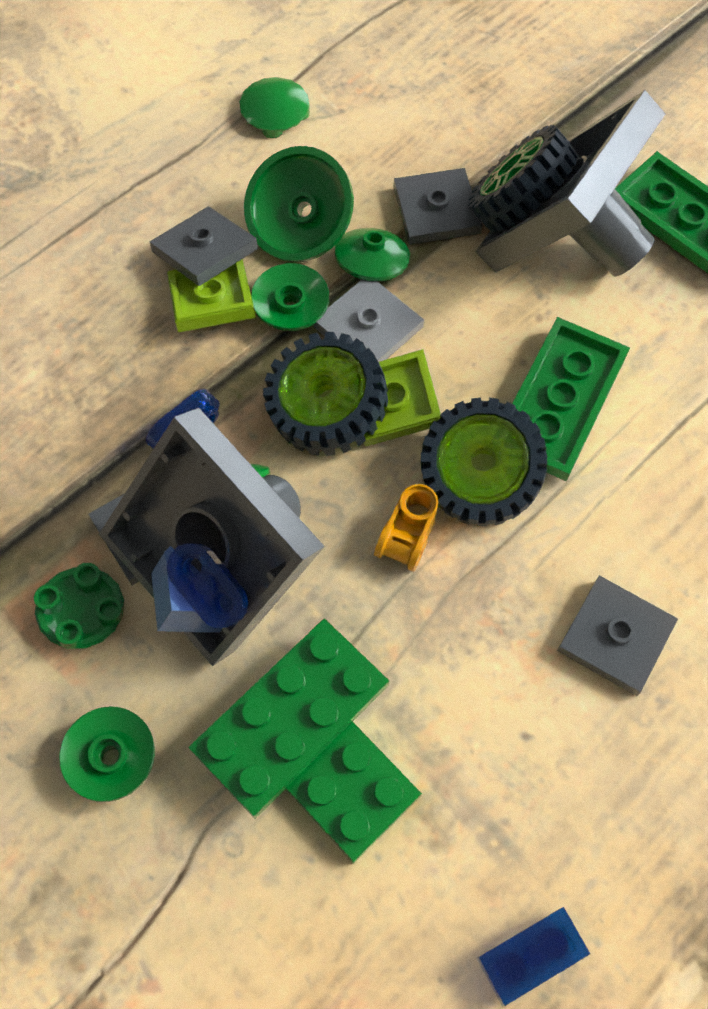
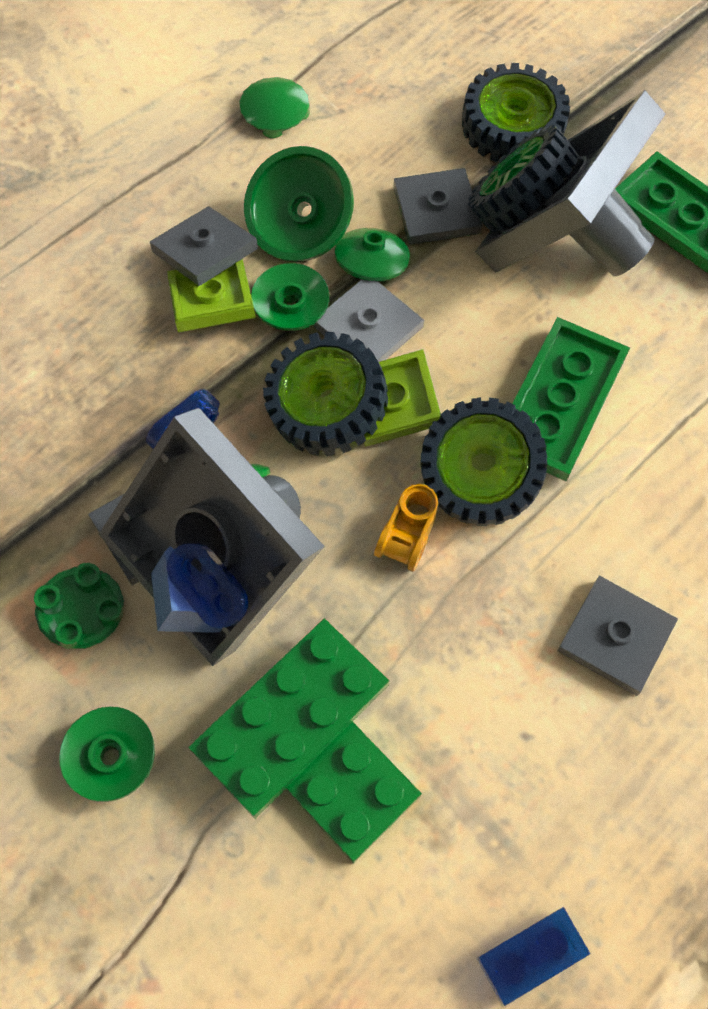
(510, 106): none -> wheel

